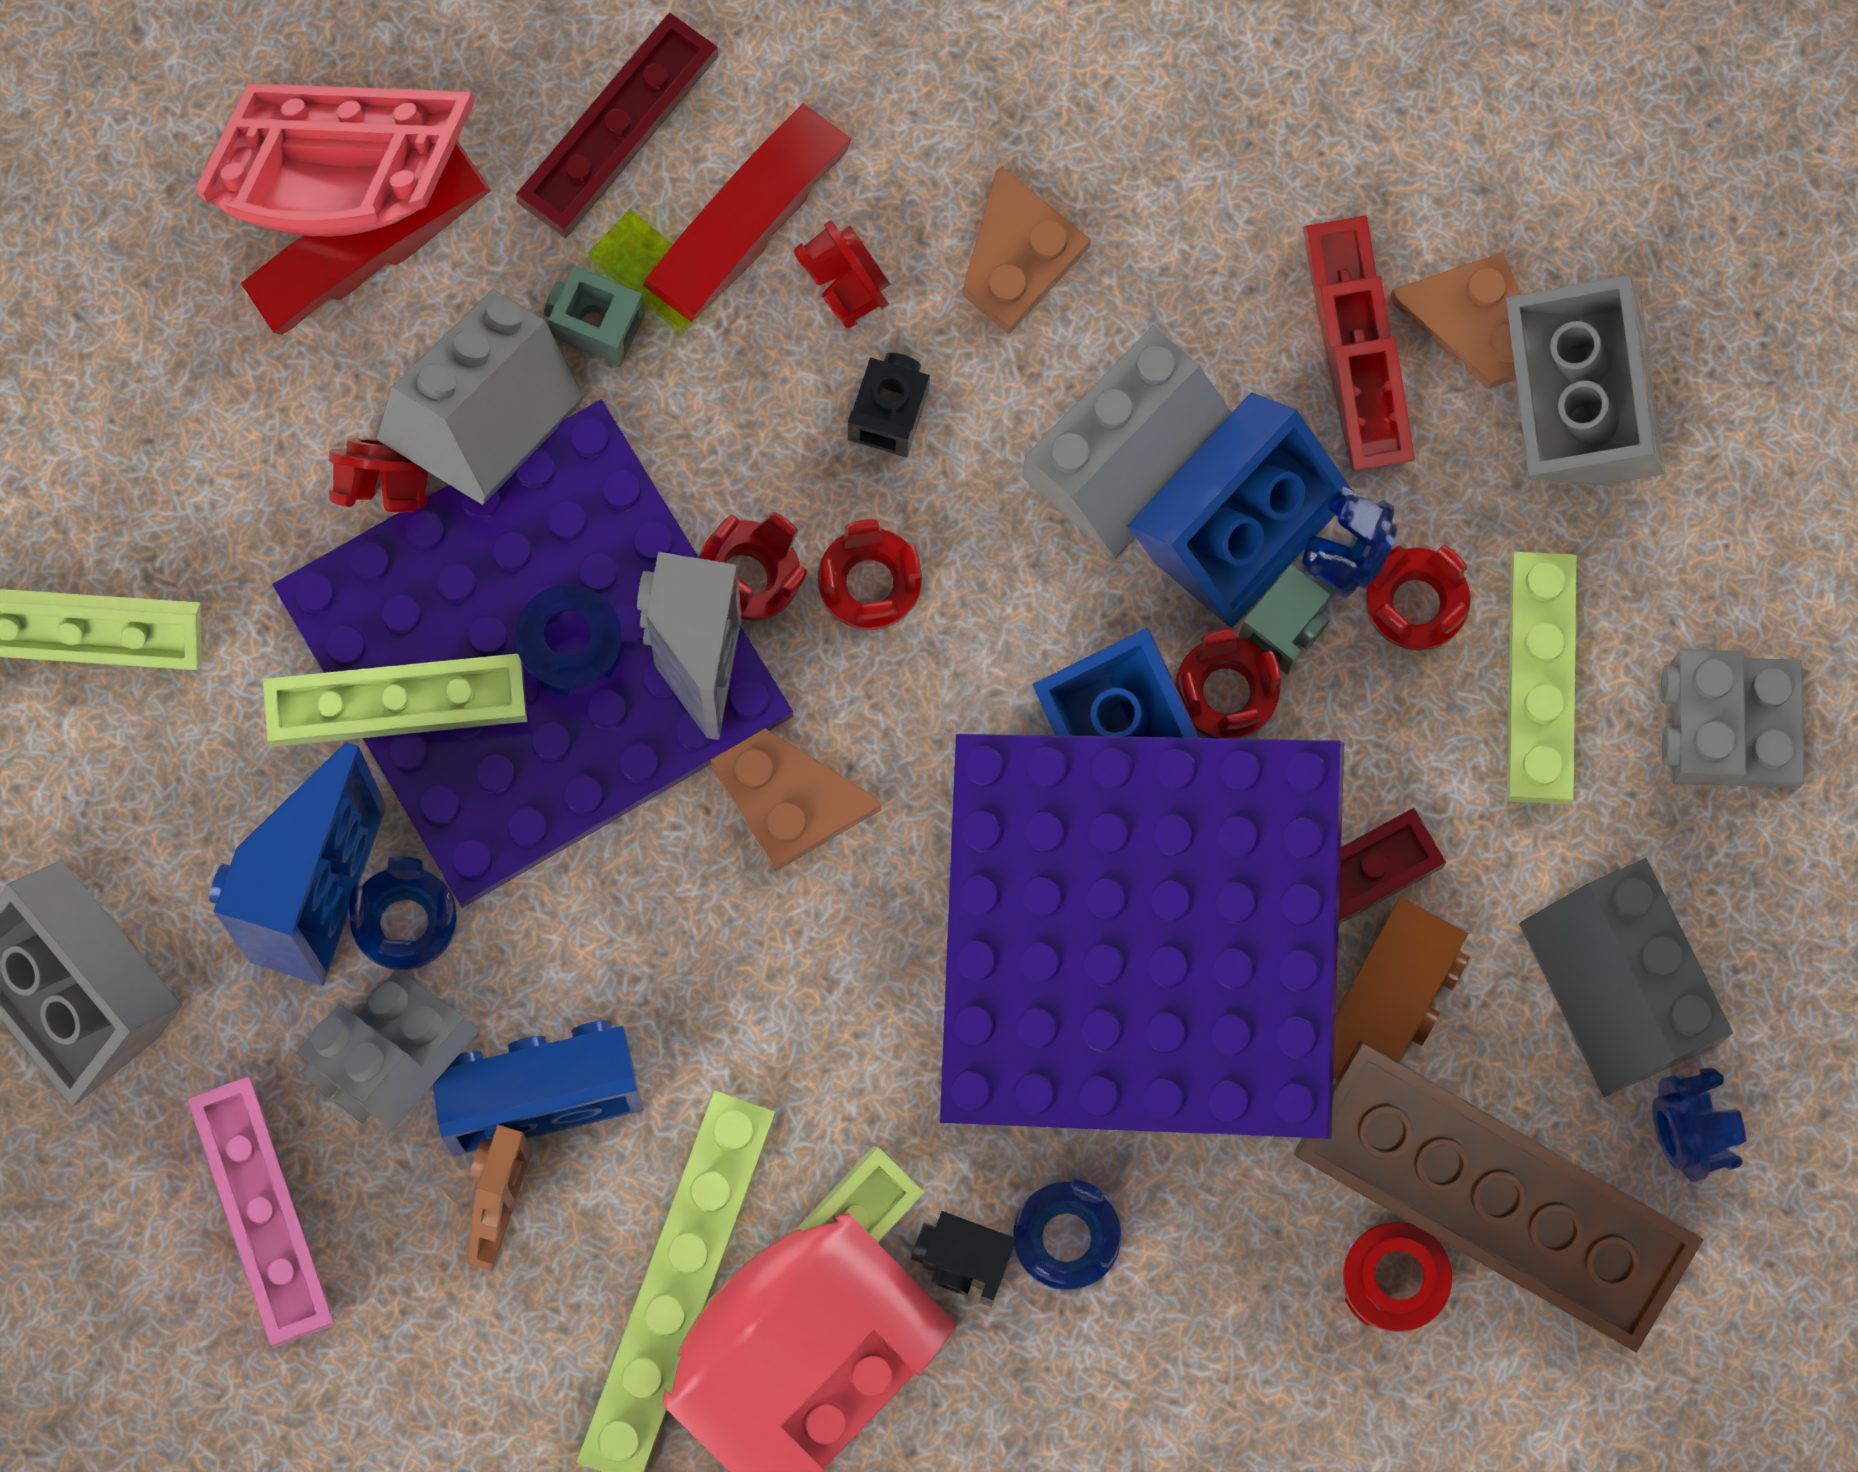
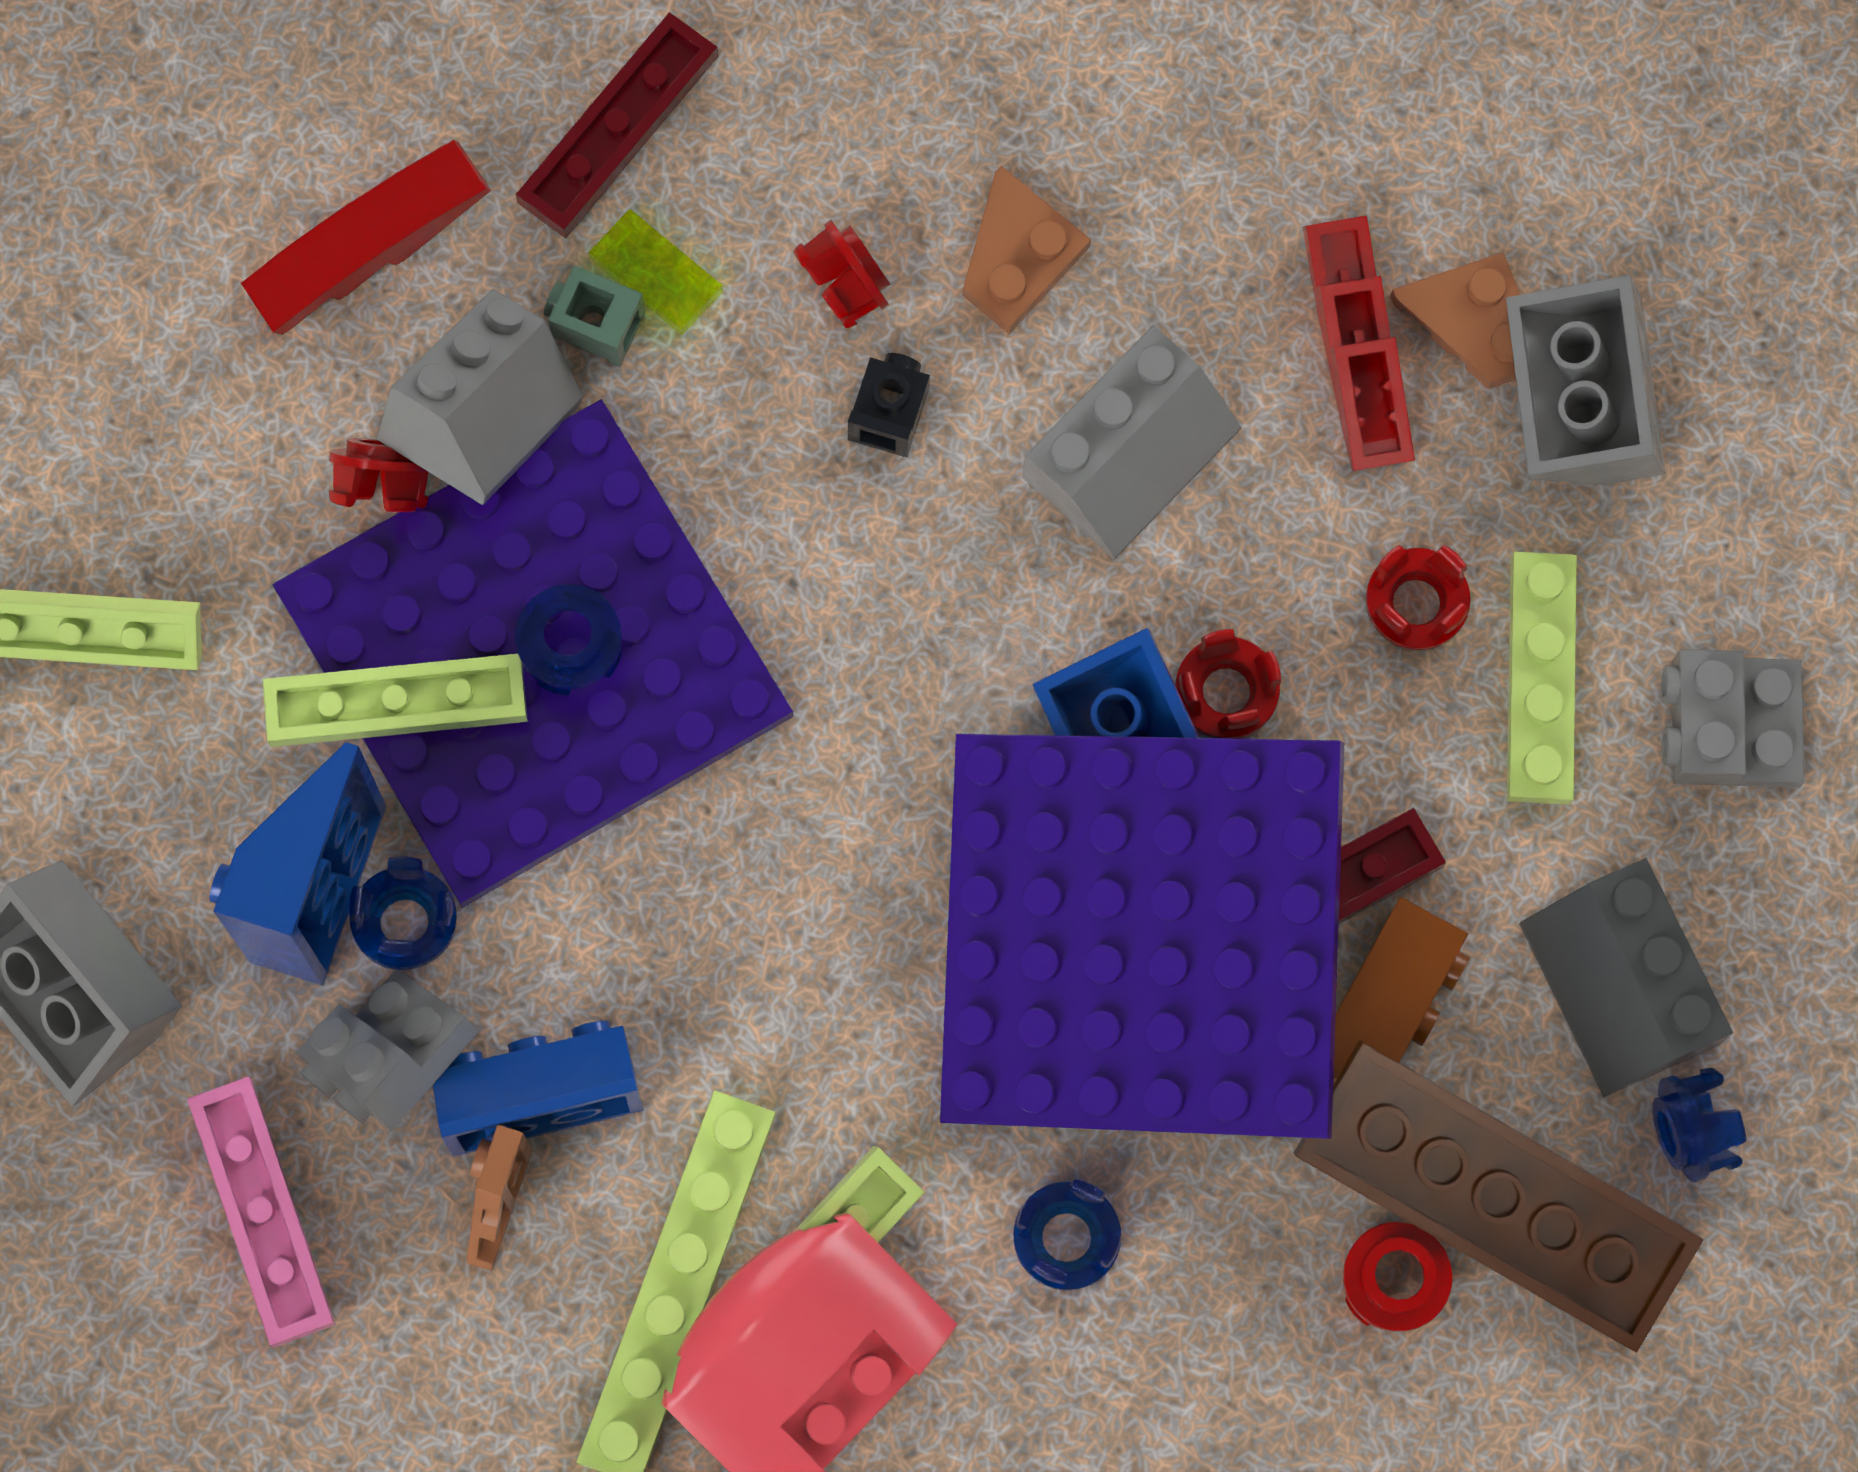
(332, 156): coral slope -> none
(693, 630): light grey slope -> none
(746, 213): red slope -> none
(770, 545): red piece -> none
(789, 796): nougat wing -> none
(864, 542): red piece -> none
(964, 1255): black brick -> none
(1241, 507): blue slope -> none
(1289, 616): sand green brick -> none
(1360, 561): clear blue piece -> none

